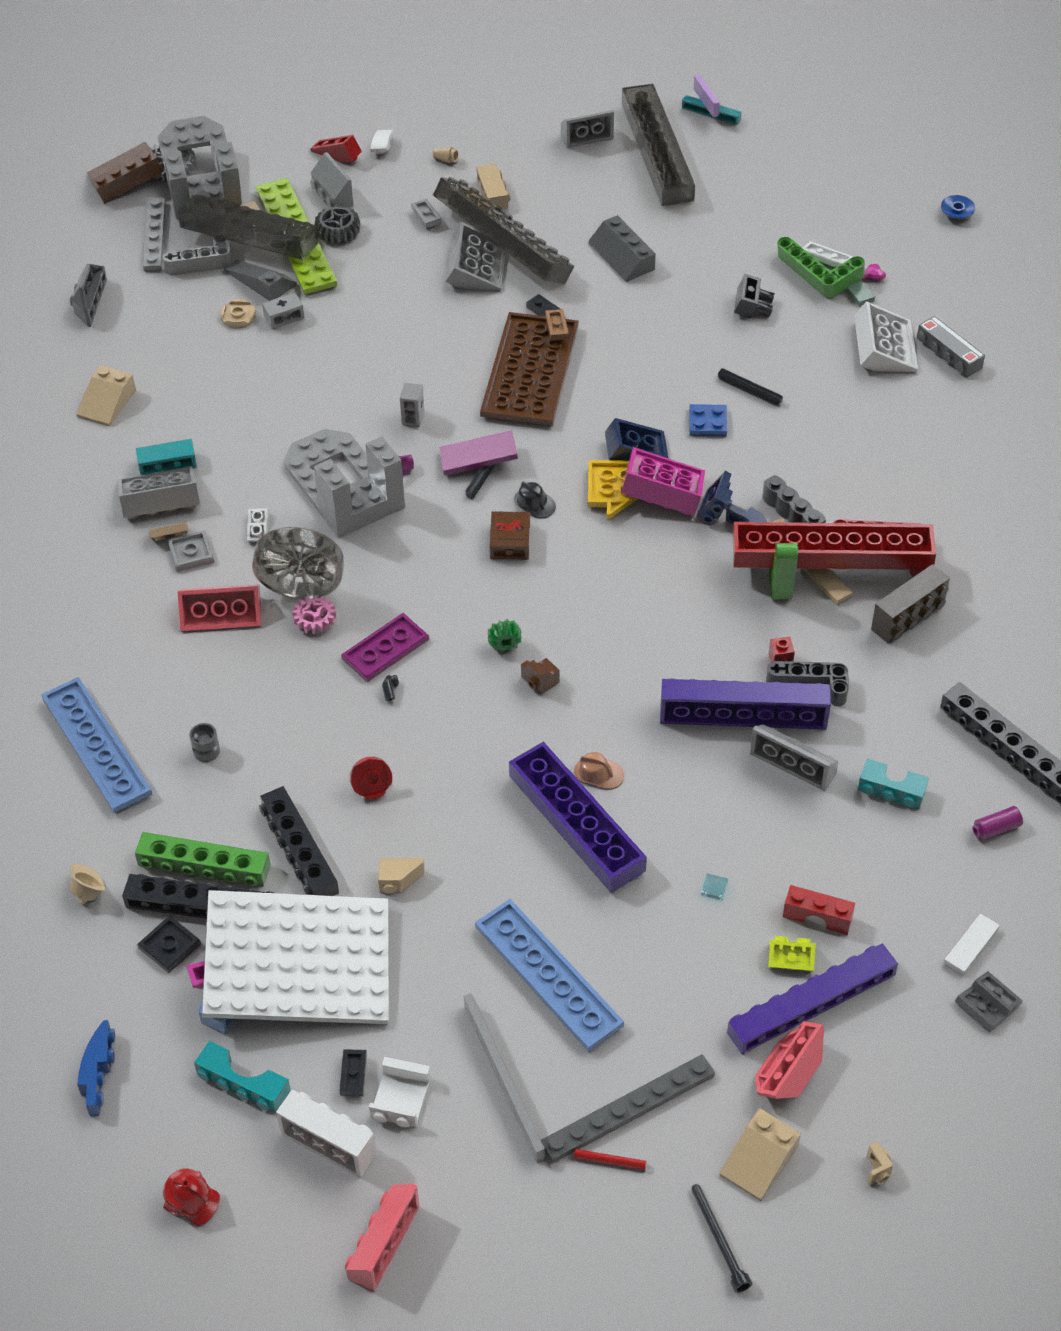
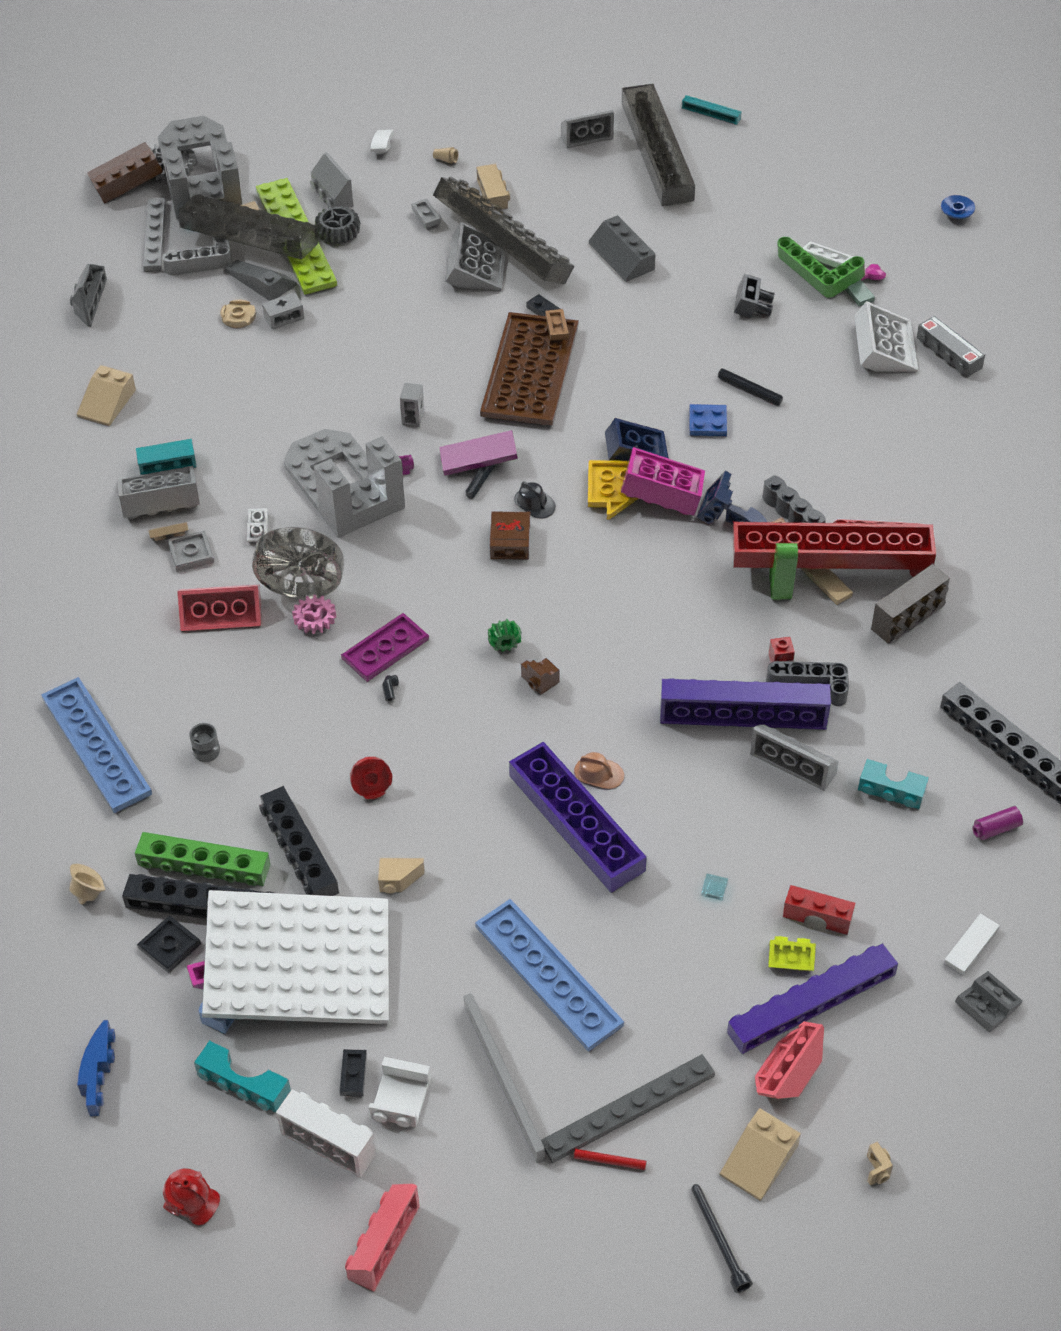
(339, 148): red slope -> none
(706, 95): lavender tile -> none

